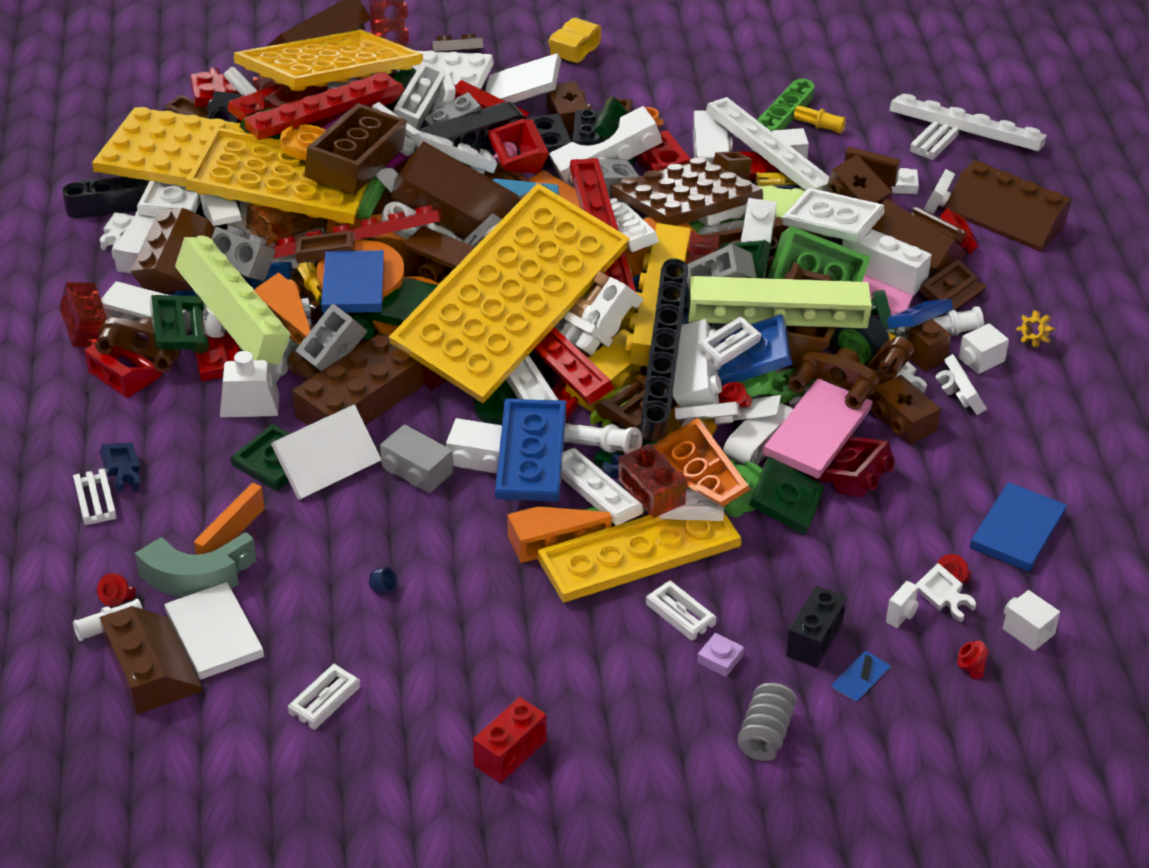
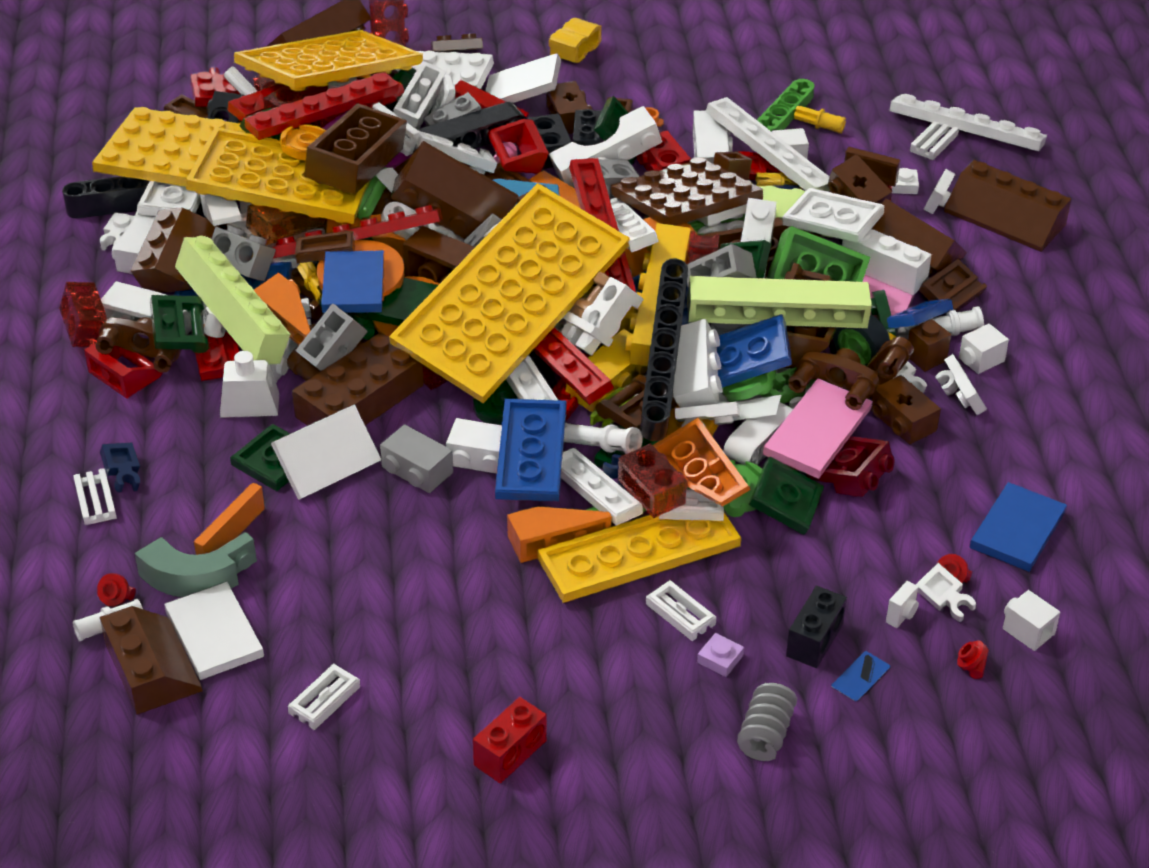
(383, 580): dark blue hinge -> none
(733, 345): white tile -> none
(735, 393): red plate -> none
(941, 225): reddish brown axle -> none
(957, 220): red plate -> none
(1028, 330): yellow gear -> none

